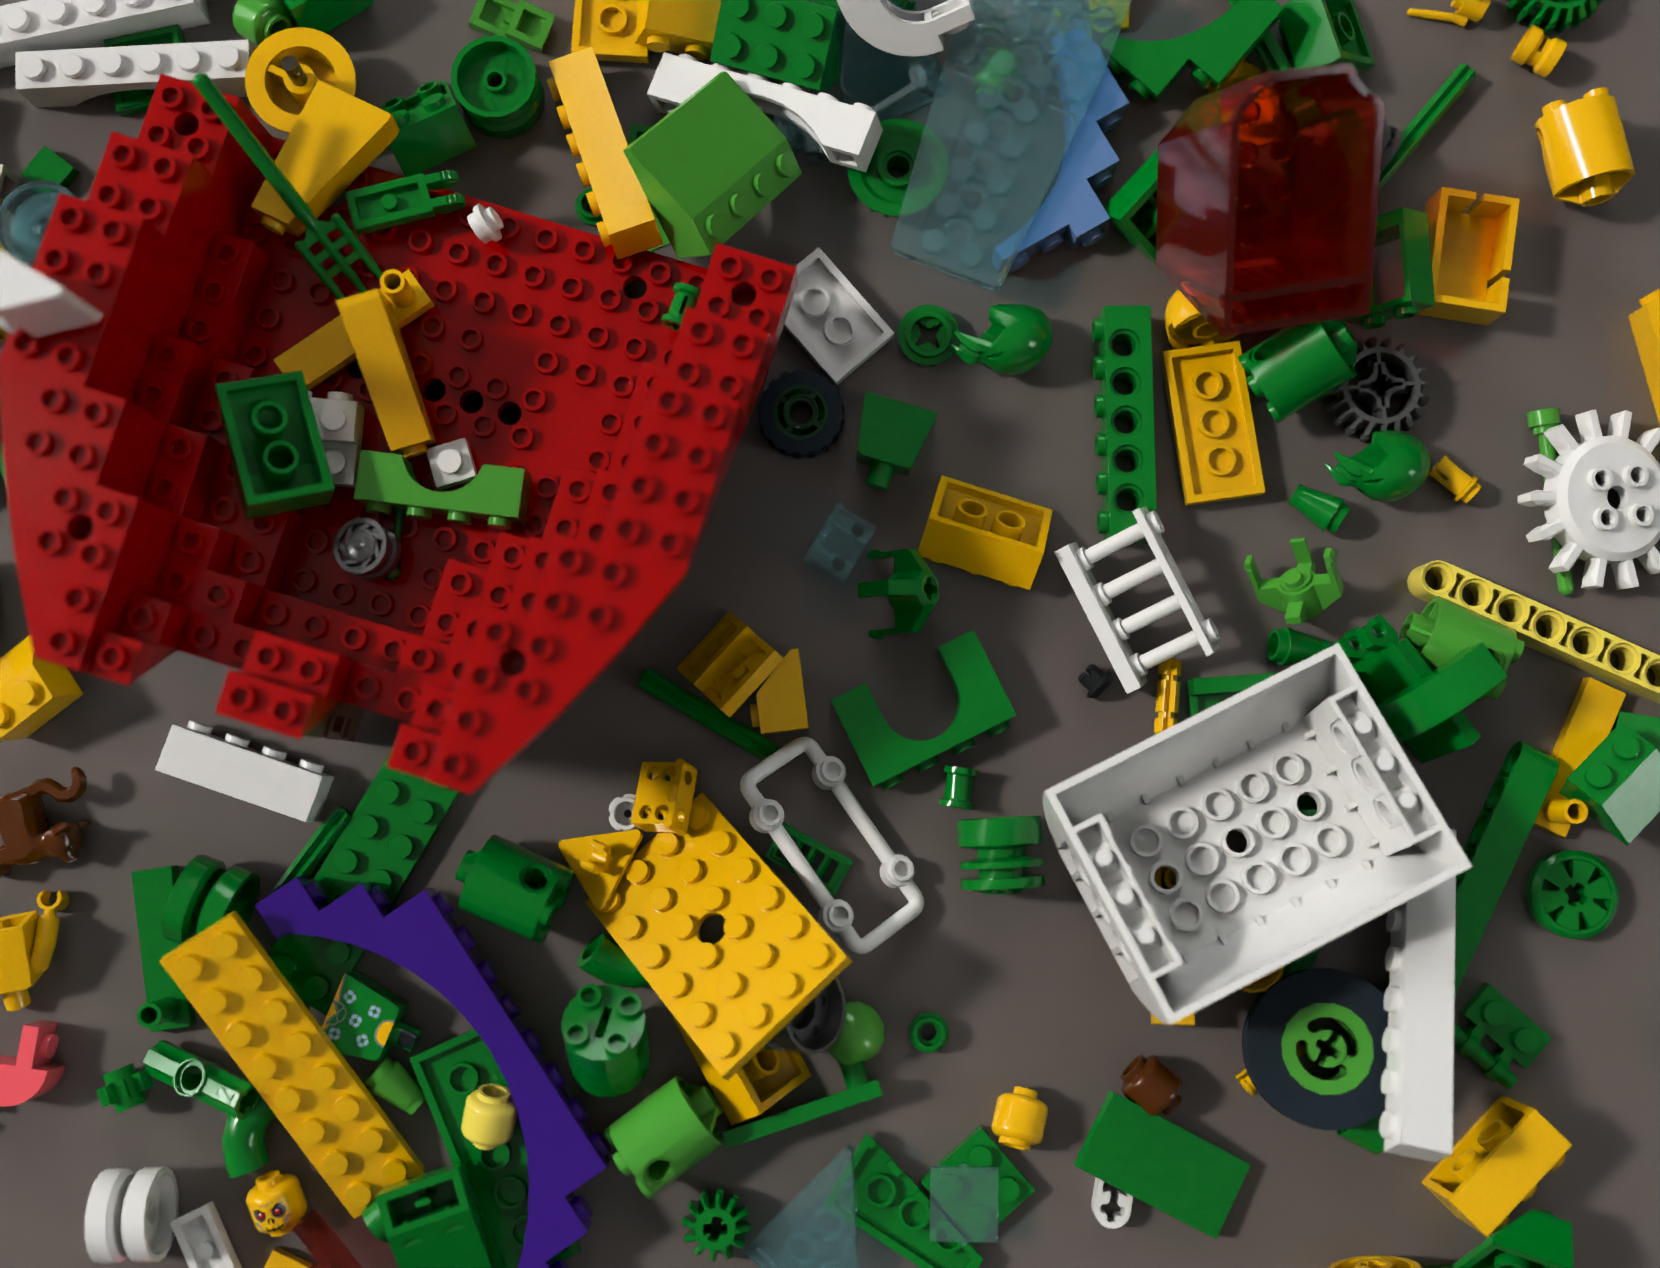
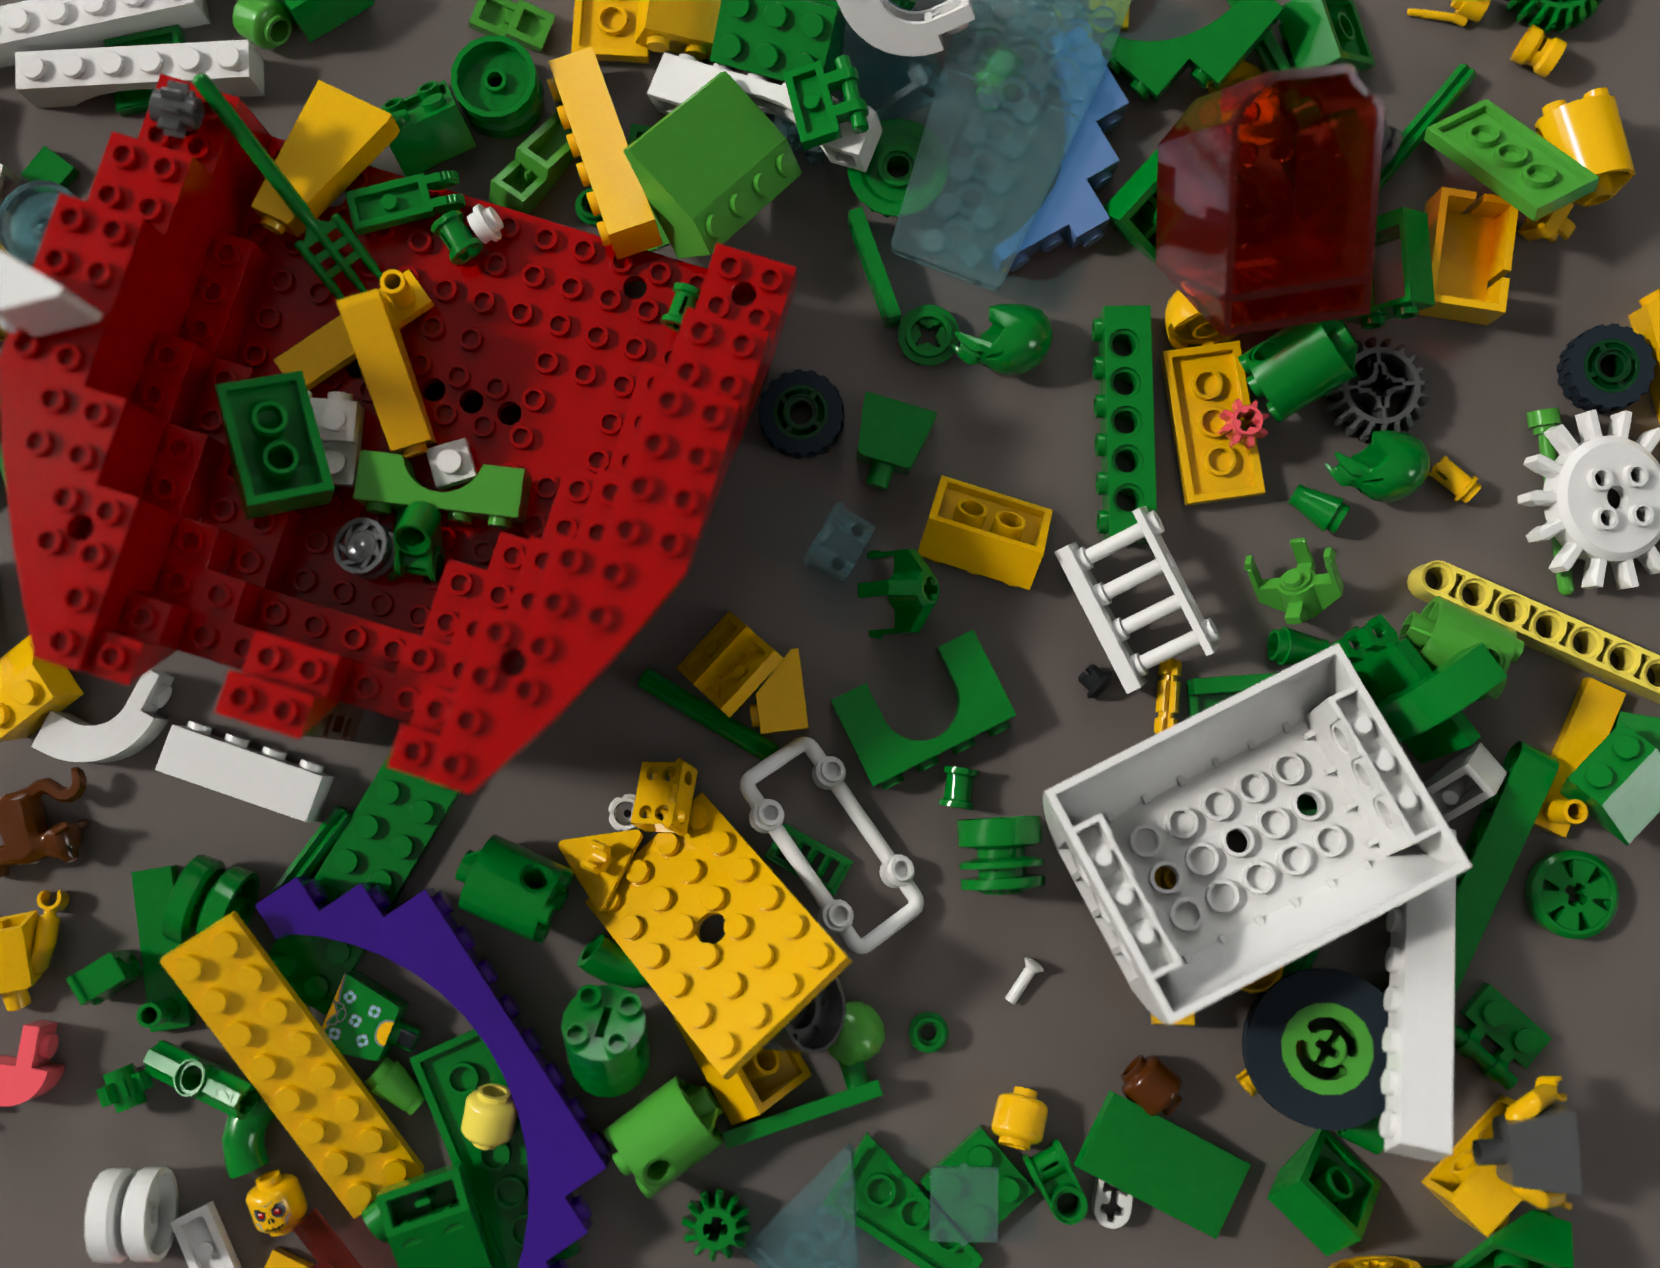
(105, 977): none -> green piece
(126, 734): none -> white arch
(176, 109): none -> dark grey gear
(287, 69): yellow piece -> none
(419, 542): none -> green piece
(457, 237): none -> green bush
(535, 169): none -> bright green slope
(813, 105): none -> green plate
(833, 319): white plate -> none
(873, 268): none -> green tile
(1023, 980): none -> white piece
(1054, 1177): none -> green piece
(1253, 424): none -> coral gear
(1326, 1193): none -> green slope
(1465, 782): none -> white slope
(1511, 159): none -> bright green plate
(1536, 1147): none -> dark grey torso
(1549, 226): none -> yellow tile
(1629, 363): none -> black wheel

